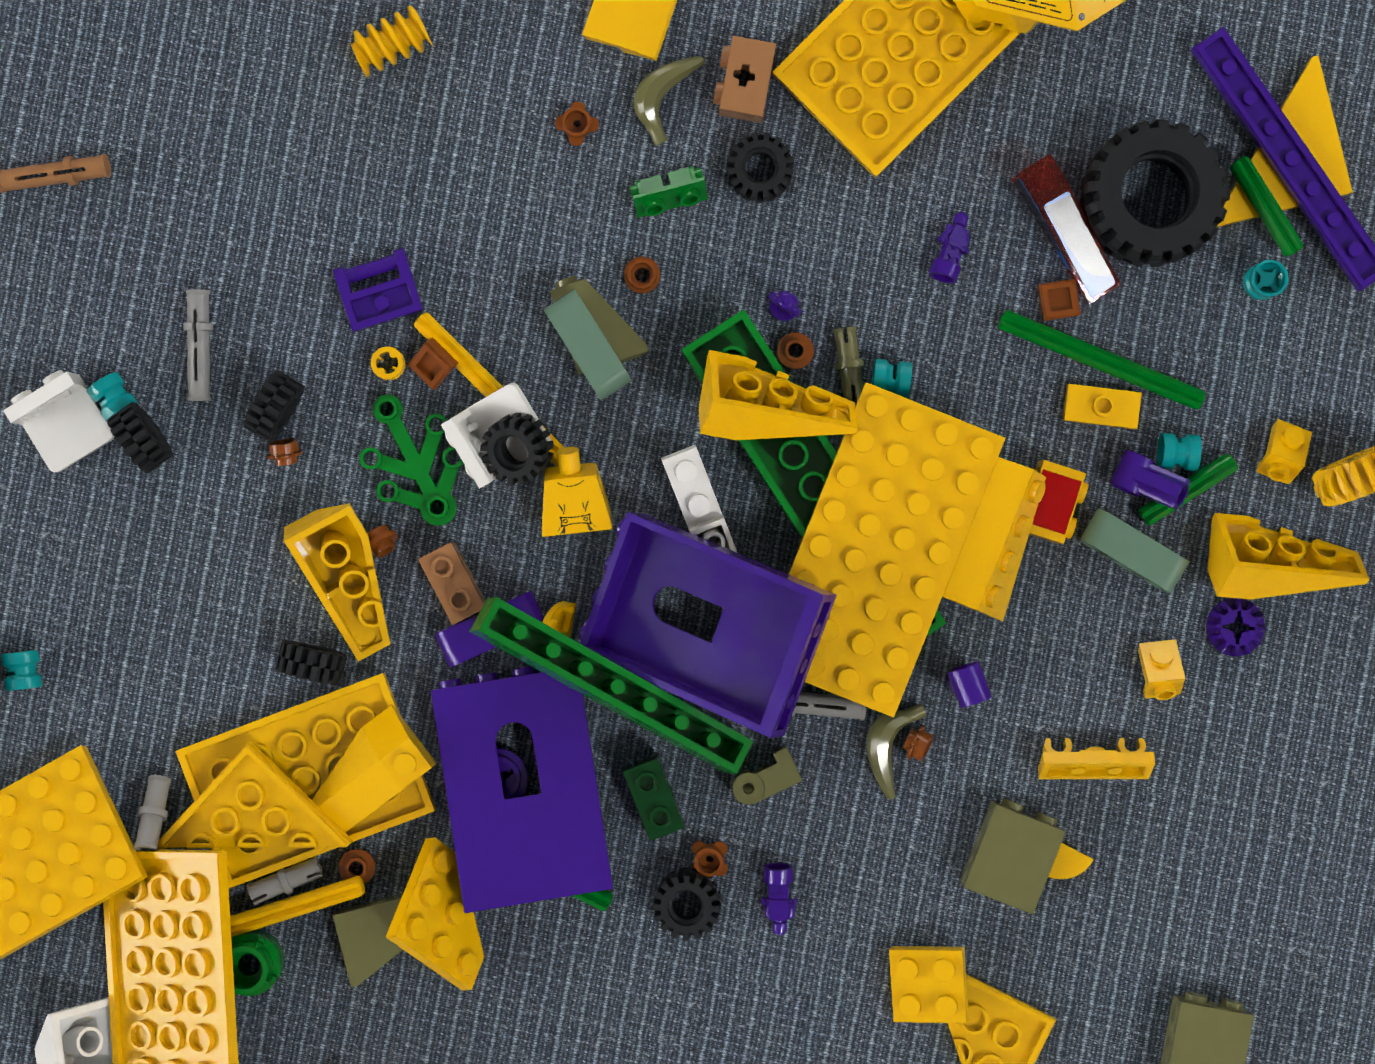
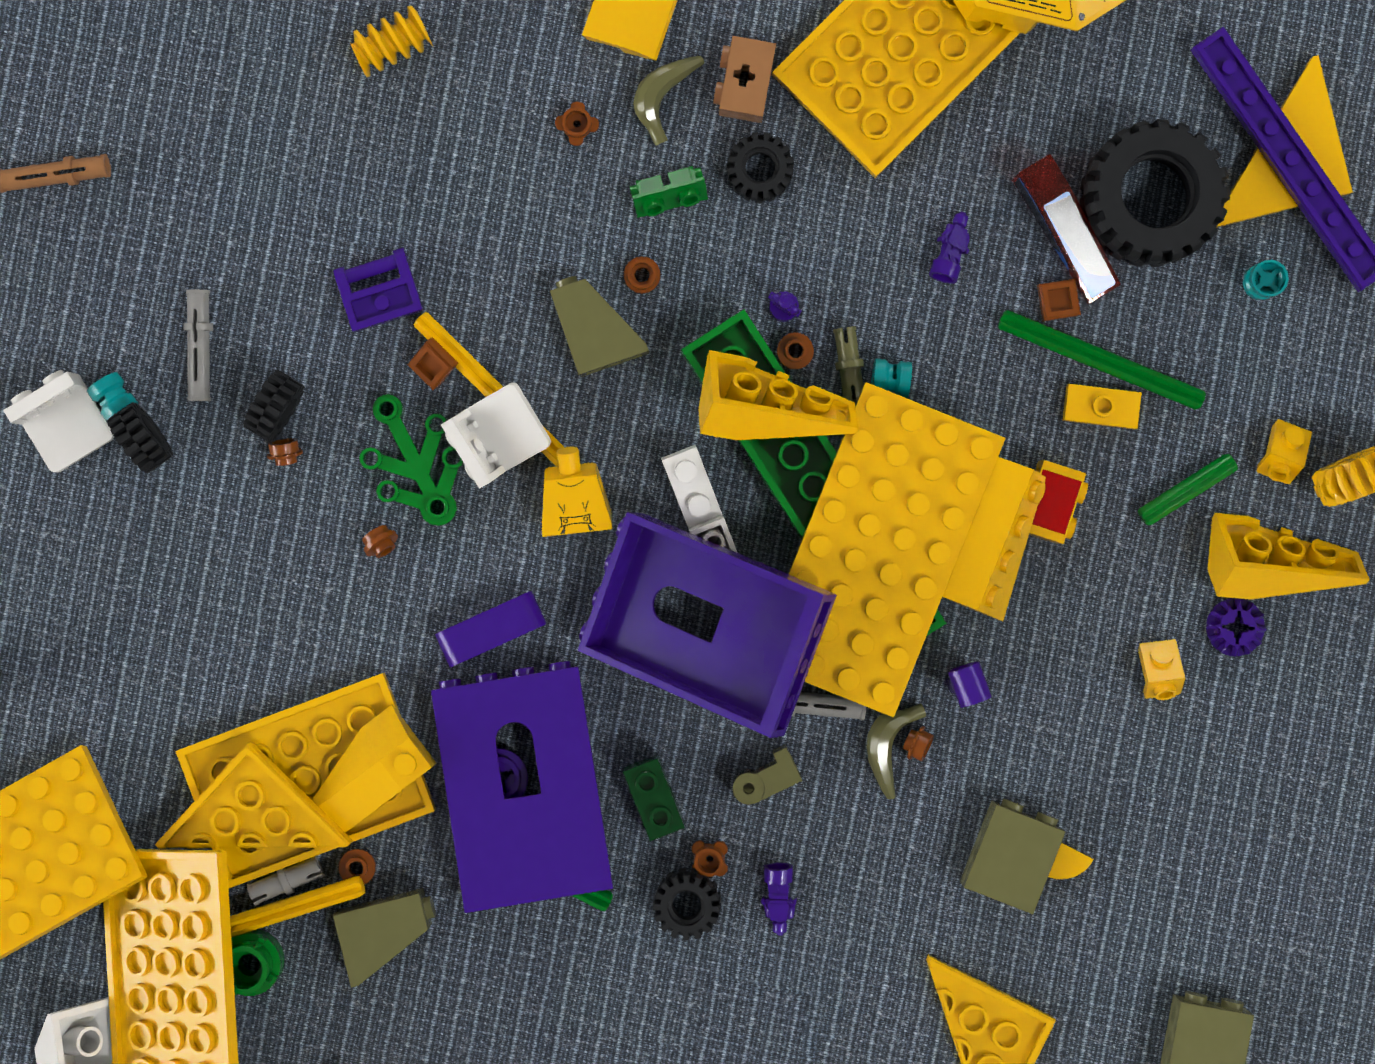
(21, 670): teal wheel -> none
(152, 813): light grey pin -> none
(311, 662): black tyre -> none
(341, 569): yellow wedge -> none
(394, 354): yellow bush -> none
(433, 920): yellow plate -> none
(453, 582): medium nougat brick -> none
(502, 460): black tyre -> none
(561, 617): yellow tile -> none
(587, 344): sand green beam -> none
(610, 685): green brick -> none
(928, 984): yellow plate -> none
(1096, 762): yellow plate -> none
(1134, 551): sand green beam -> none
(1142, 477): dark purple piece -> none
(1182, 451): teal wheel -> none
(1266, 206): green axle -> none

